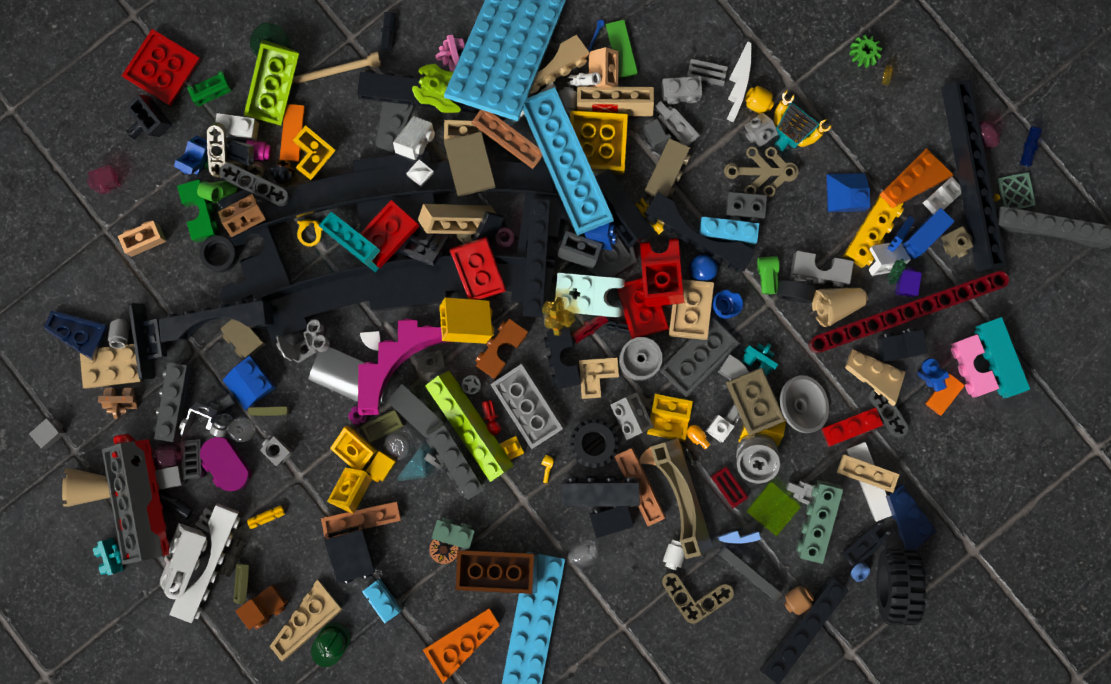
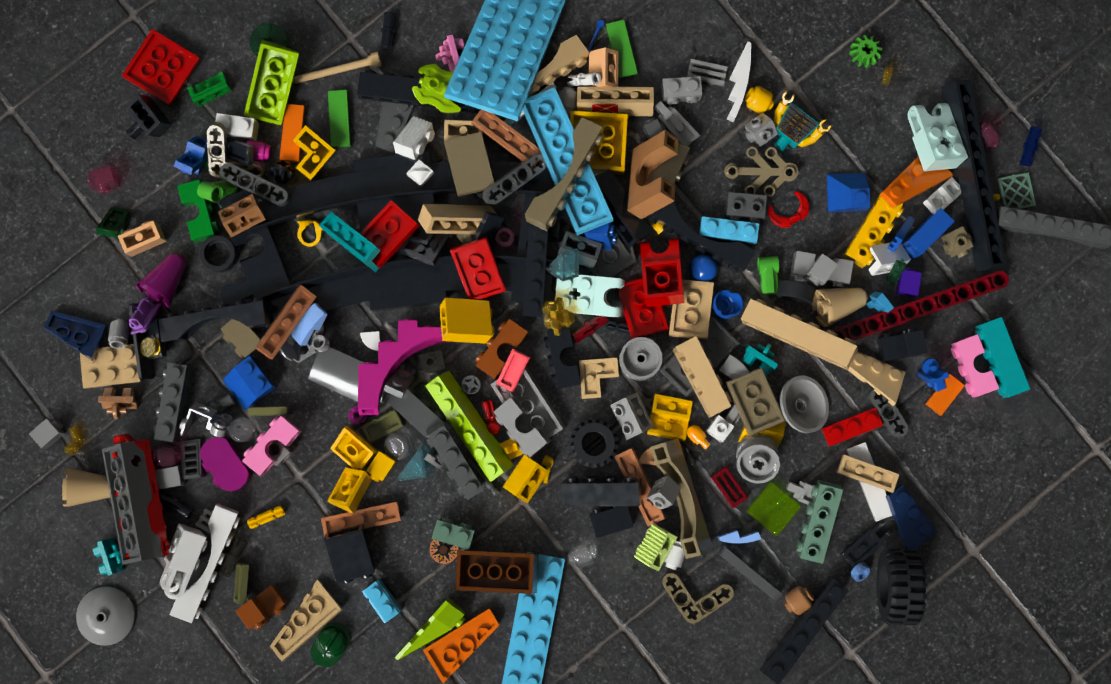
(75, 443): none -> clear yellow arm
(114, 222): none -> dark green slope
(117, 612): none -> light grey dish
(140, 320): none -> medium lavender hinge
(150, 347): none -> clear yellow tile
(163, 280): none -> magenta cone
(258, 456): none -> bright pink arch
(285, 322): none -> nougat plate
(311, 320): none -> light blue slope
(339, 118): none -> bright green tile
(400, 381): none -> dark grey hinge
(442, 621): none -> lime wedge
(490, 485): none -> dark grey piece
(509, 416): none -> light grey arch
(513, 370): none -> coral tile
(514, 178): none -> dark grey beam
(525, 479): none -> yellow brick
(545, 207): none -> dark tan arch
(565, 265): none -> clear light blue slope
(646, 196): none -> medium nougat arch
(655, 547): none -> yellowish green brick
(664, 492): none -> light grey brick
(702, 376): none -> tan wedge
(799, 334): none -> tan brick
(802, 213): none -> red piece
(821, 270): none -> light grey brick
(880, 302): none -> dark azure plate
(936, 137): none -> light aqua brick

